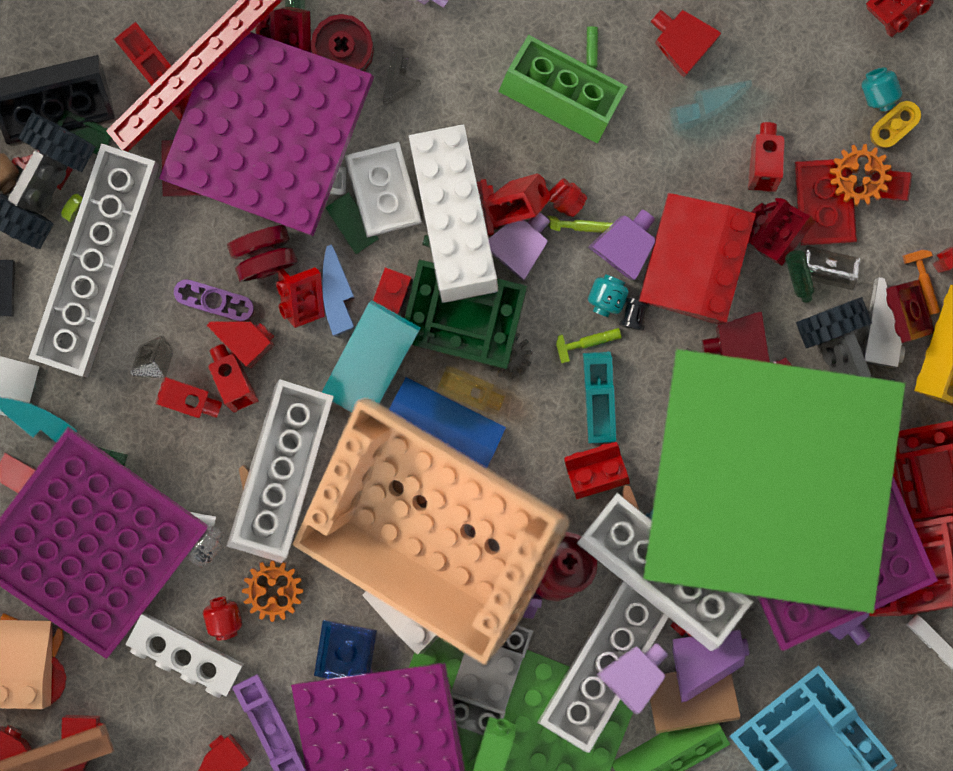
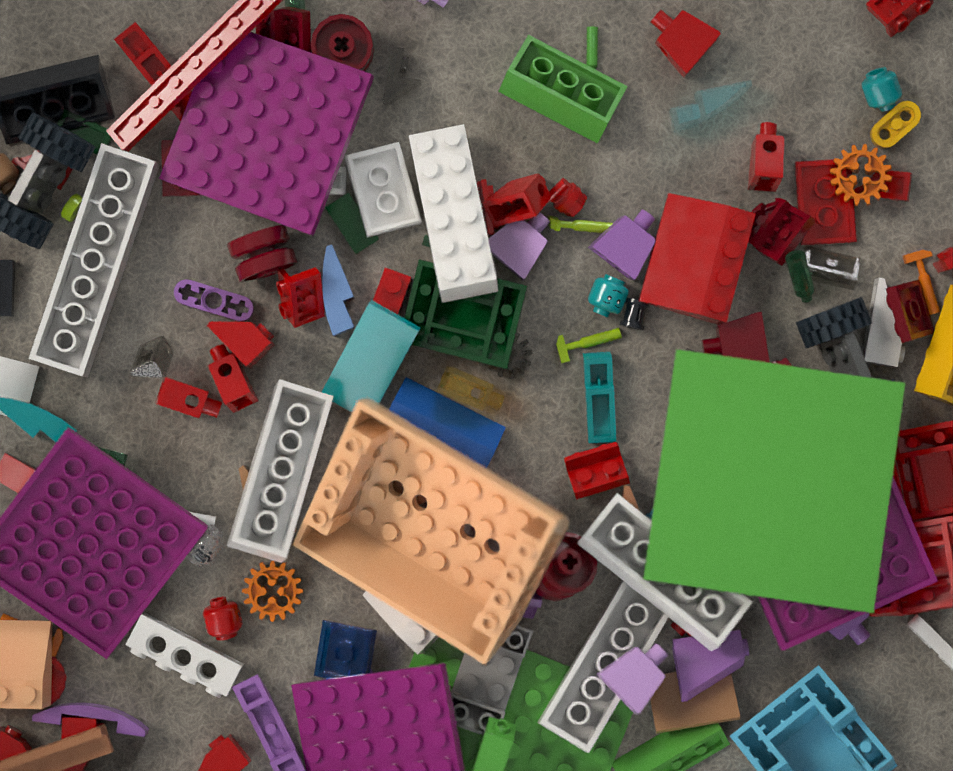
(126, 723): none -> medium lavender slope

